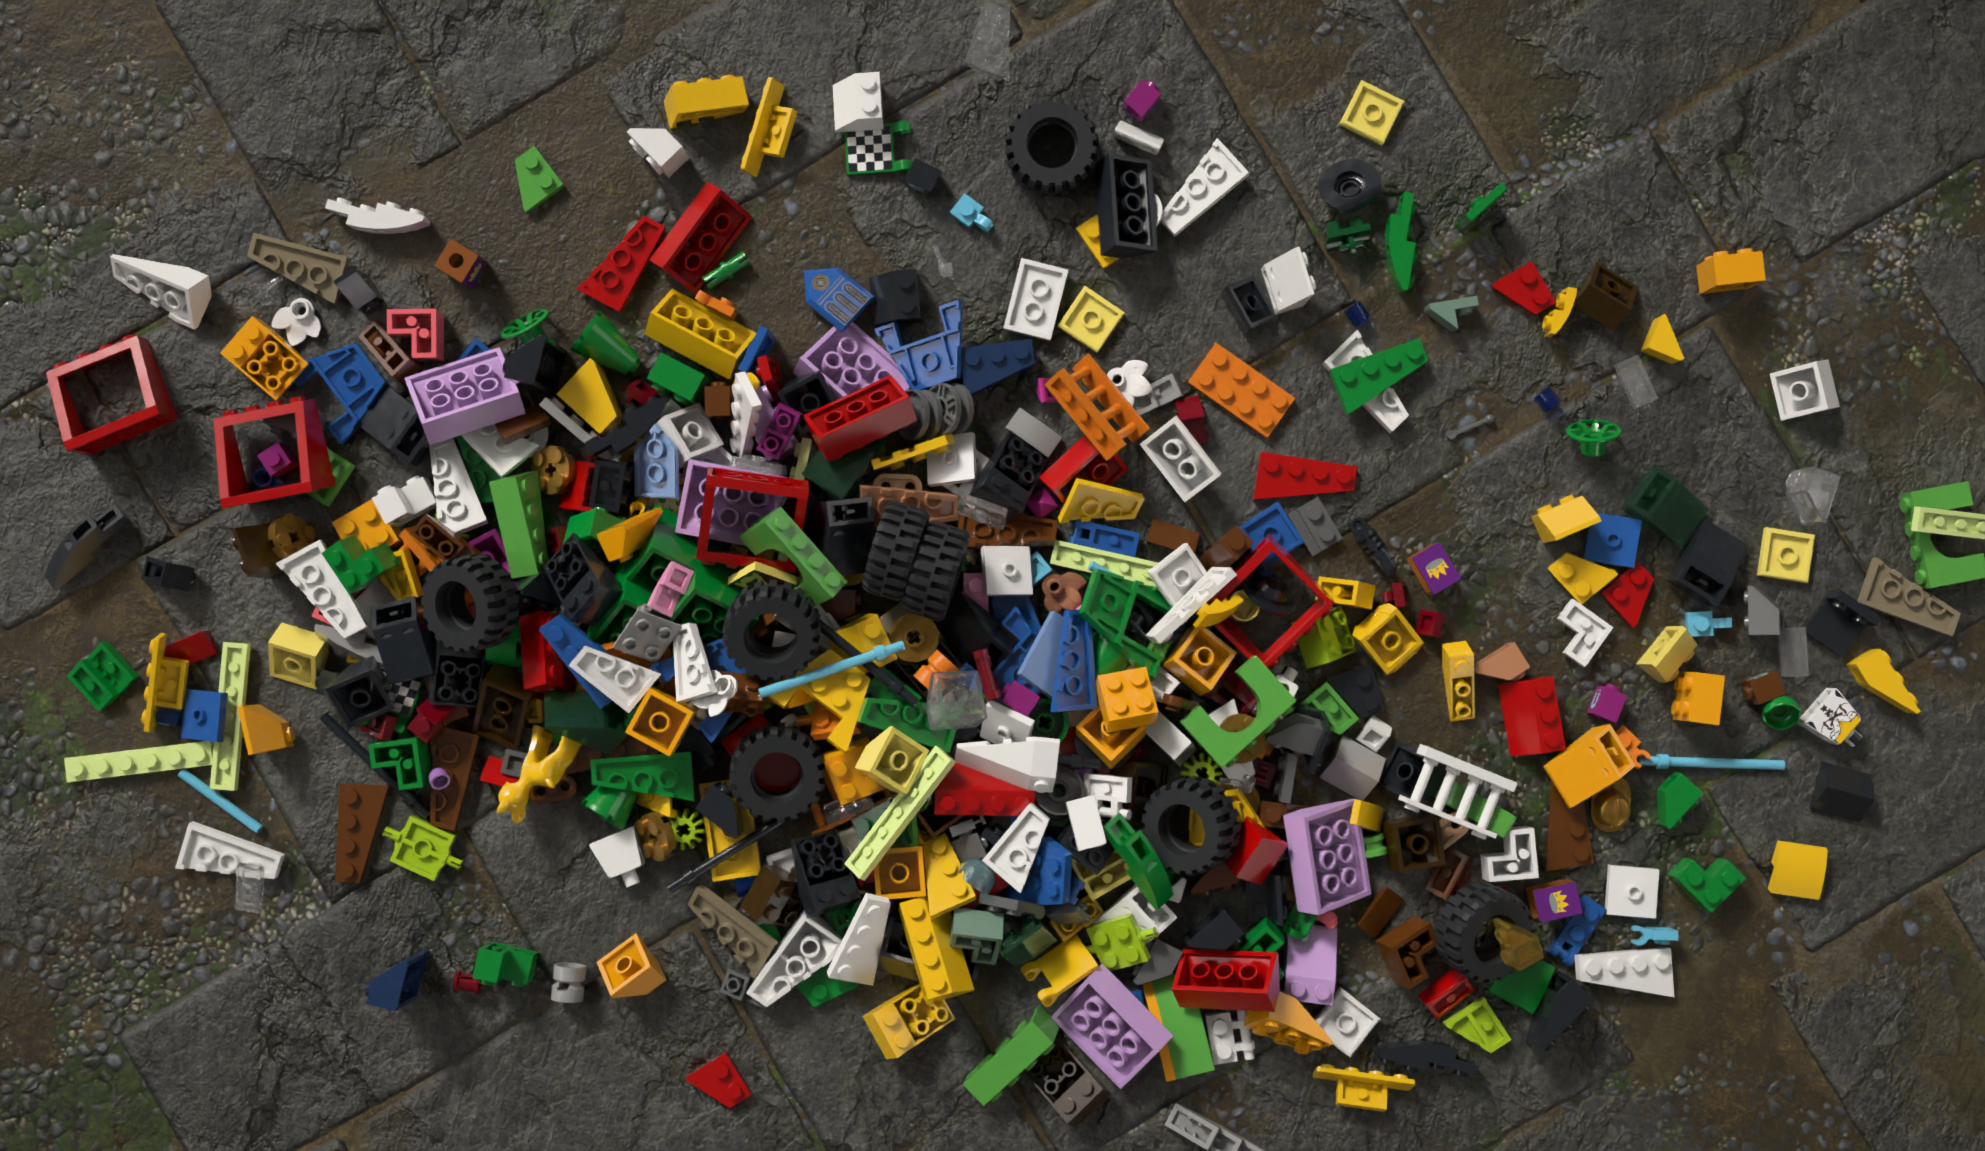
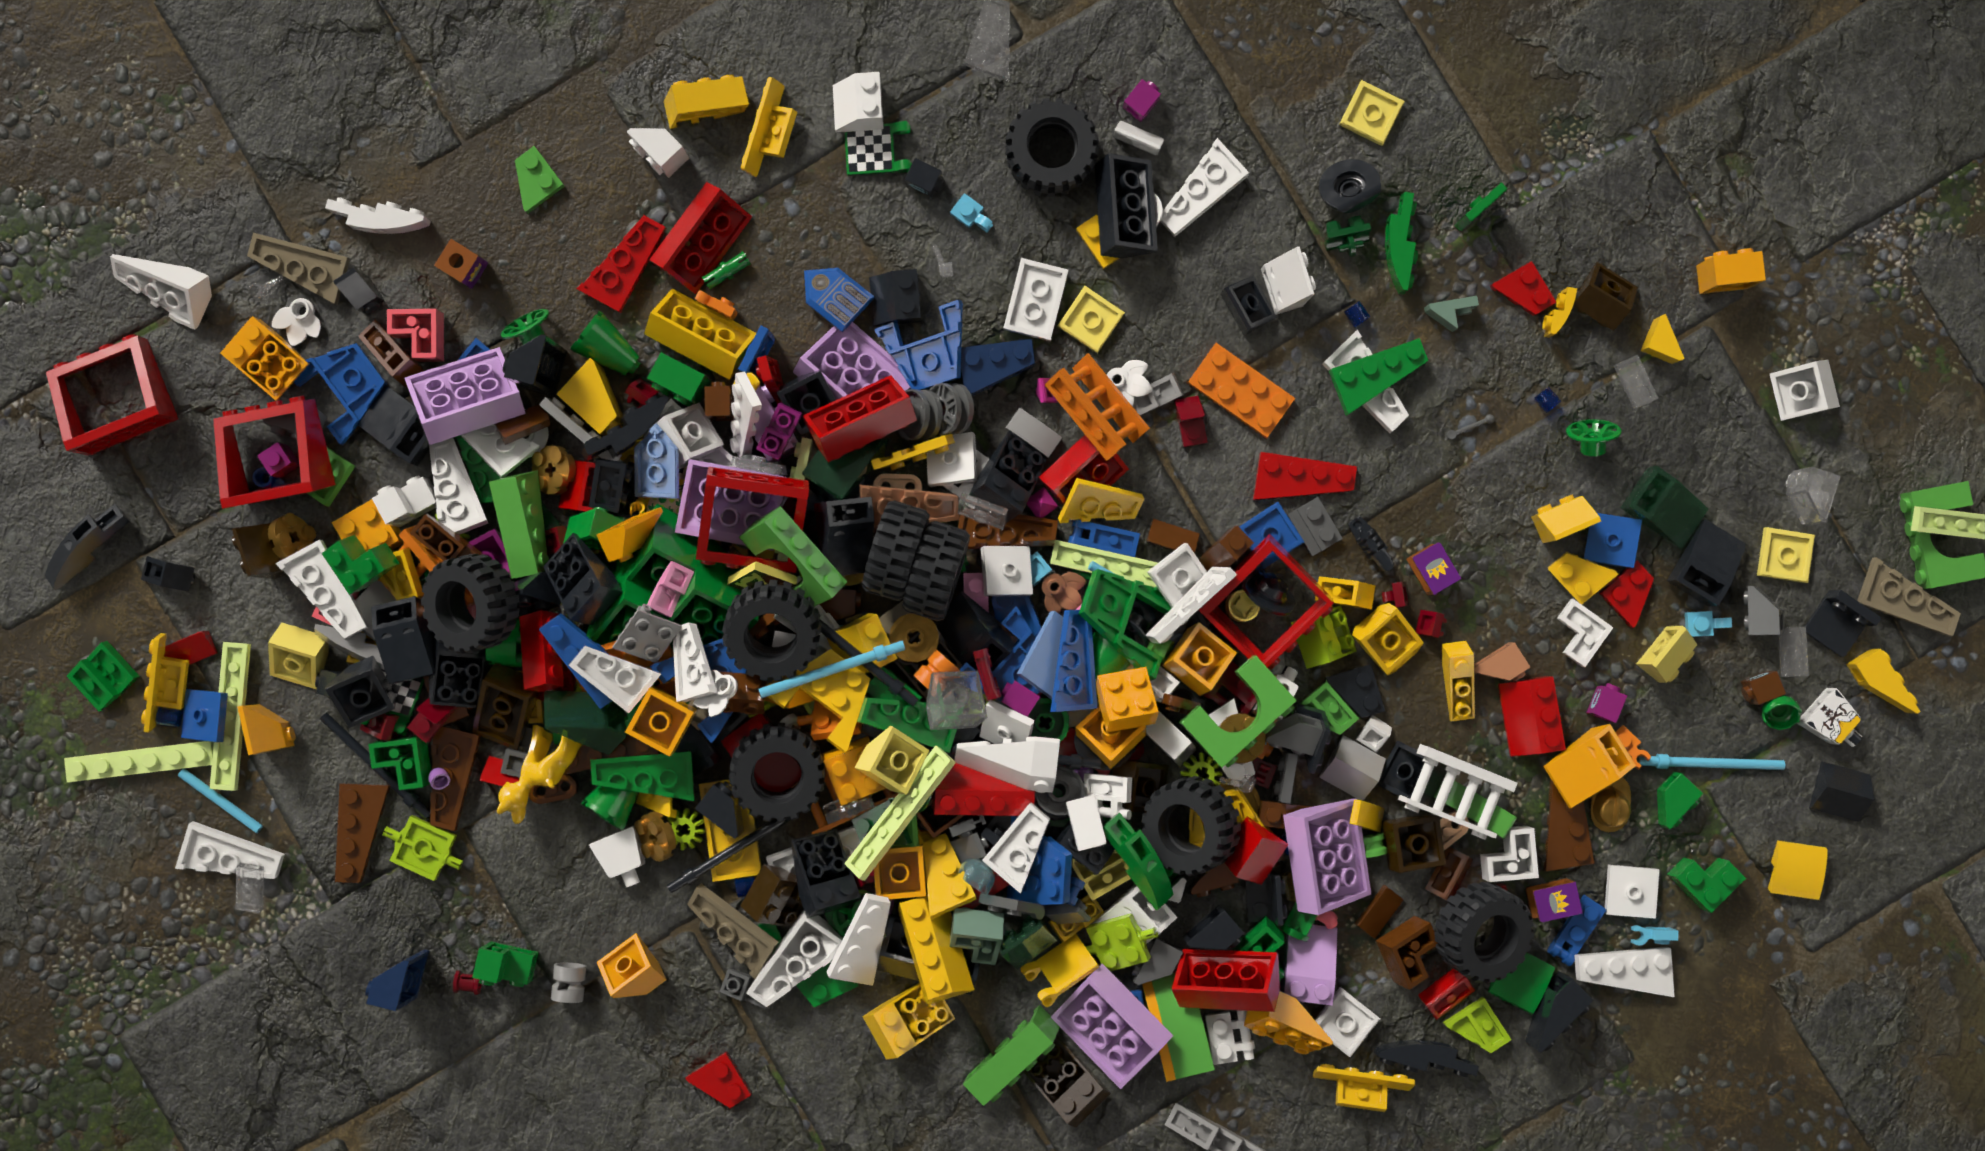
(1180, 458): white slope -> none
(1217, 611): yellow slope -> none
(1518, 945): clear yellow slope -> none
(1698, 697): light orange brick -> none

